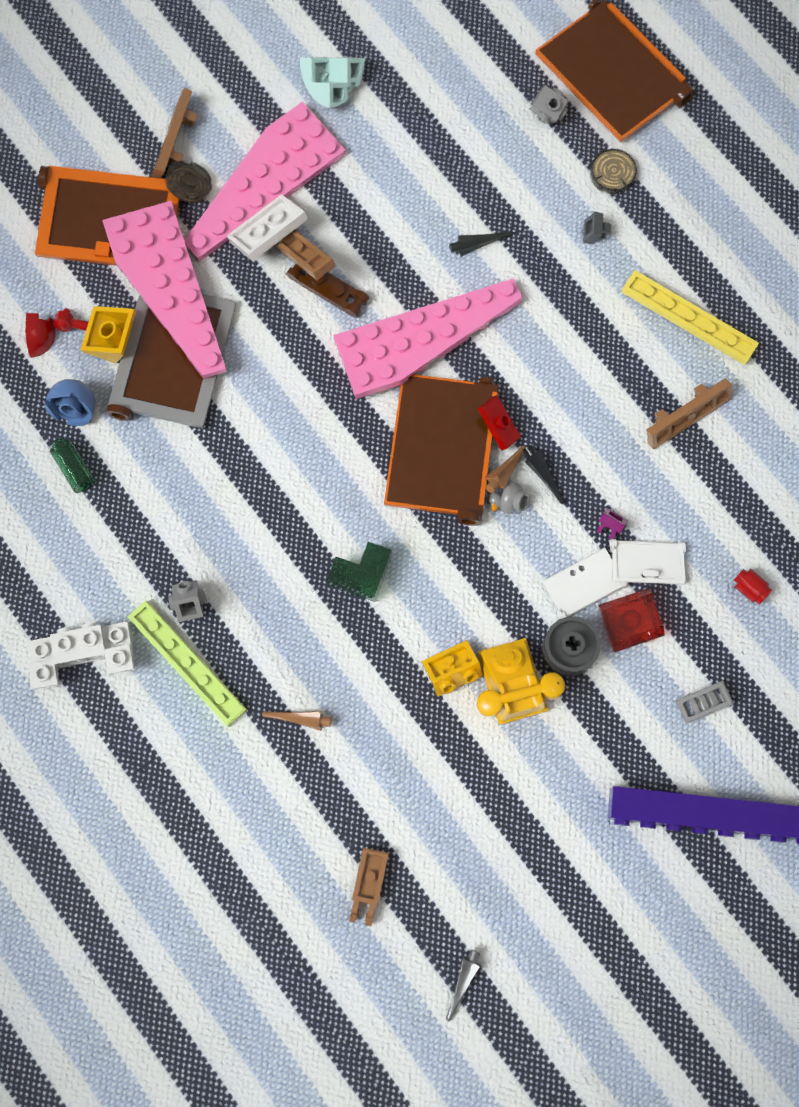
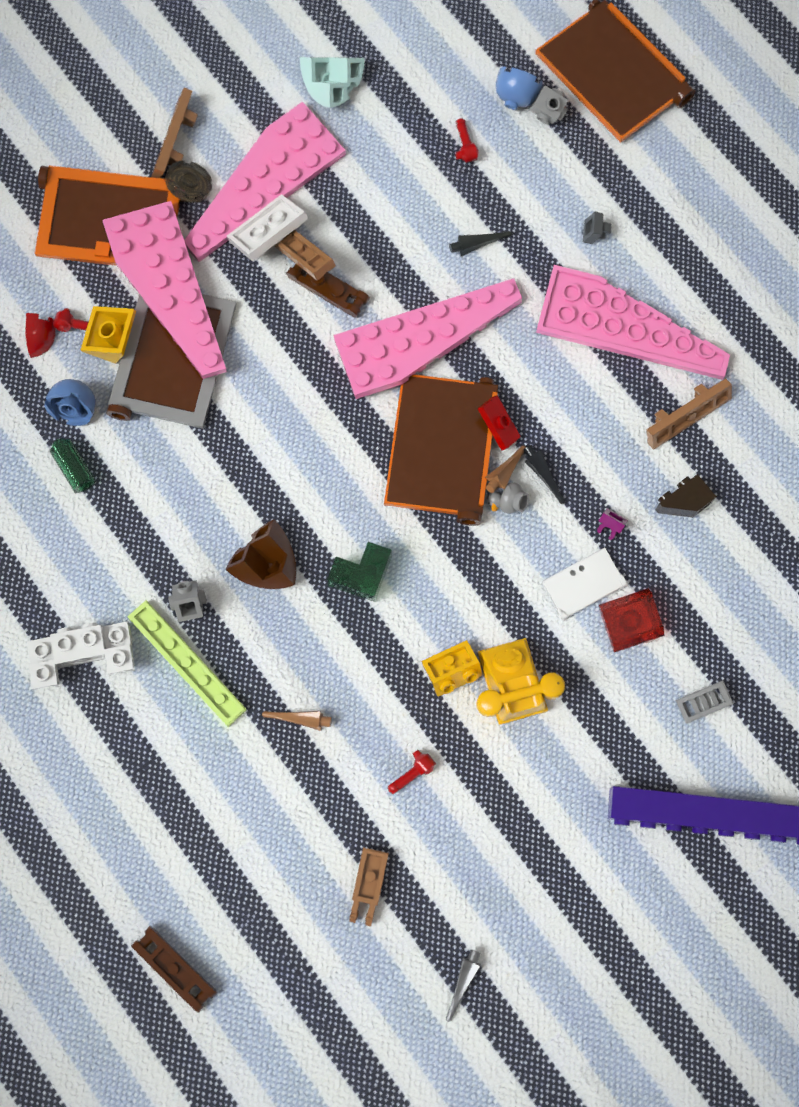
(174, 969): none -> reddish brown plate
(266, 559): none -> reddish brown brick
(422, 765): none -> red piece
(468, 151): none -> red piece
(517, 88): none -> medium blue cylinder
(577, 633): dark grey wheel -> none
(597, 315): none -> bright pink wing
(613, 171): tile -> none
(648, 559): white door -> none
(687, 500): none -> dark brown slope
(690, 317): light yellow plate -> none
(752, 586): red brick -> none

